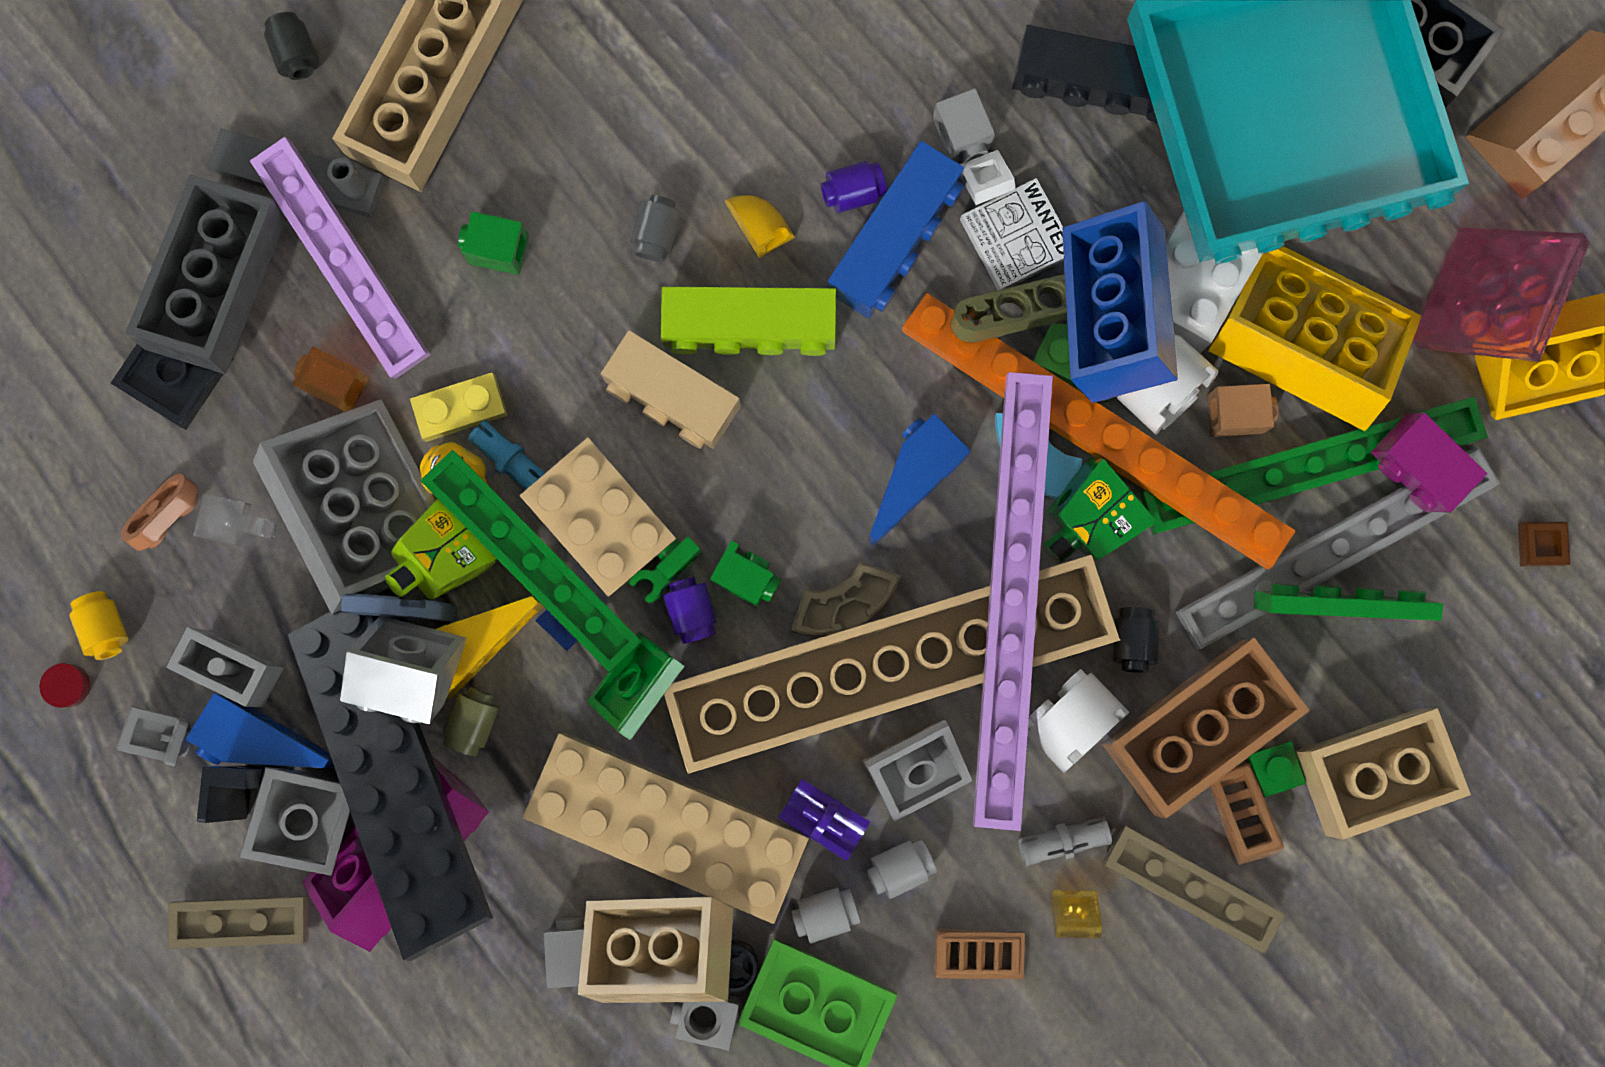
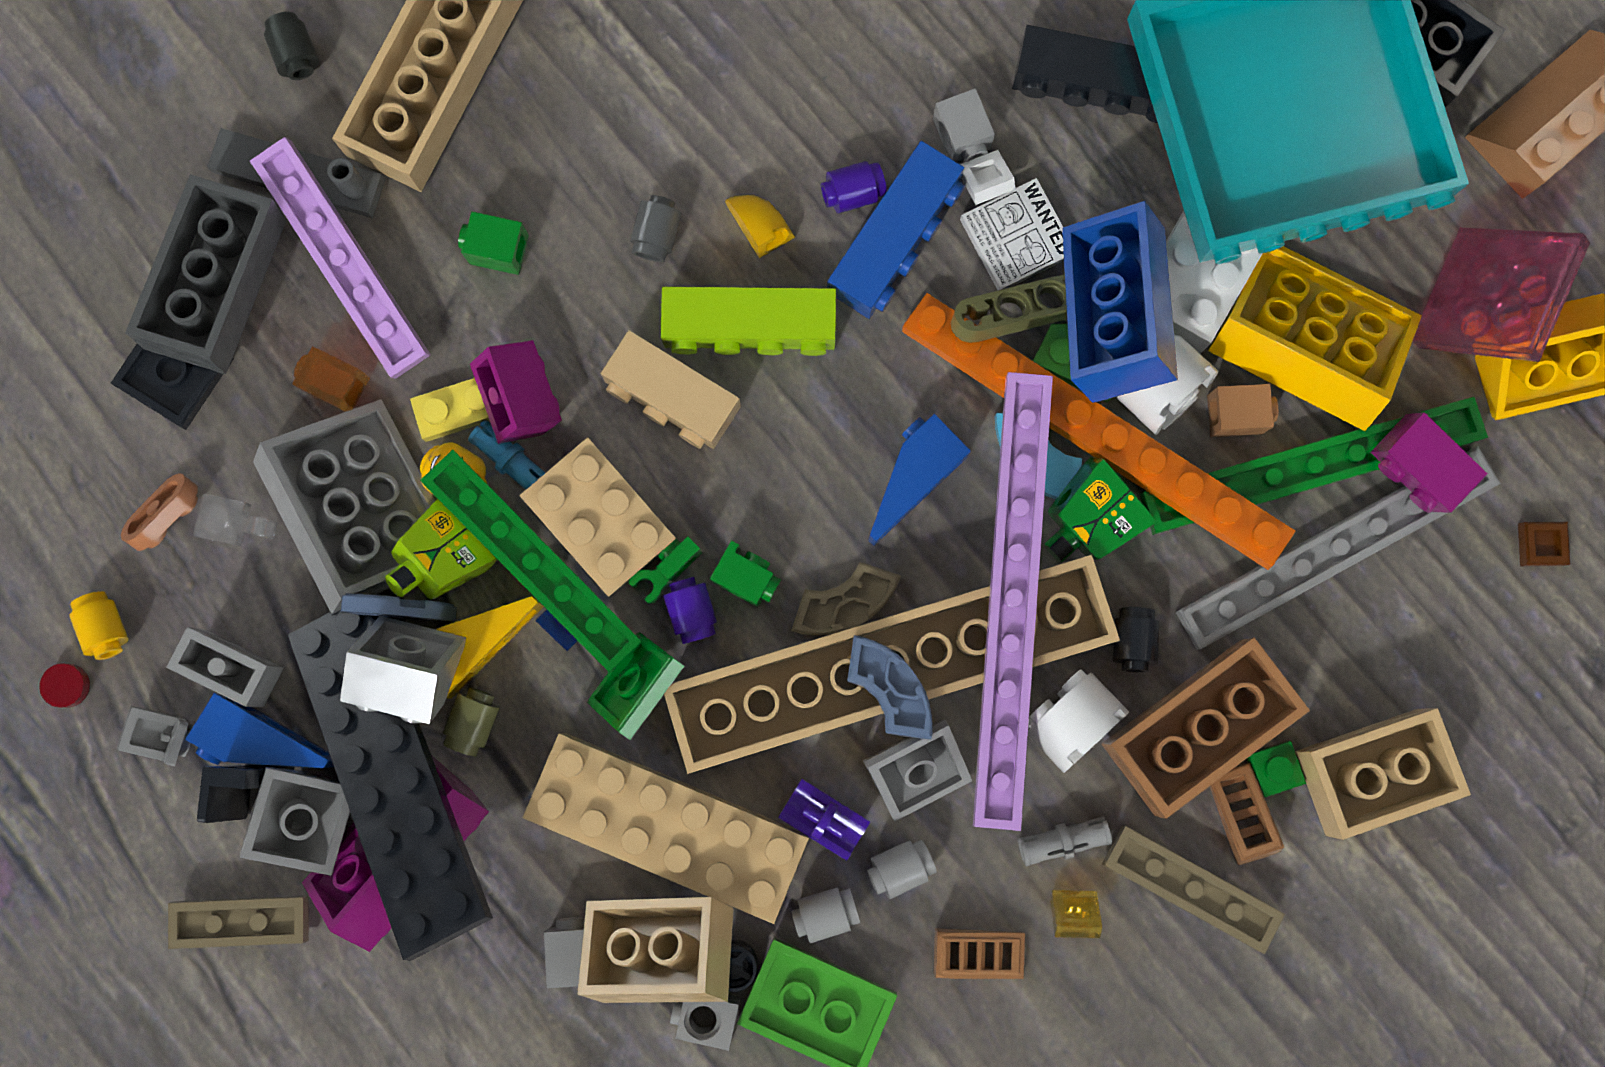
(515, 391): none -> magenta brick
(894, 686): none -> sand blue tile
(1330, 602): green plate -> none

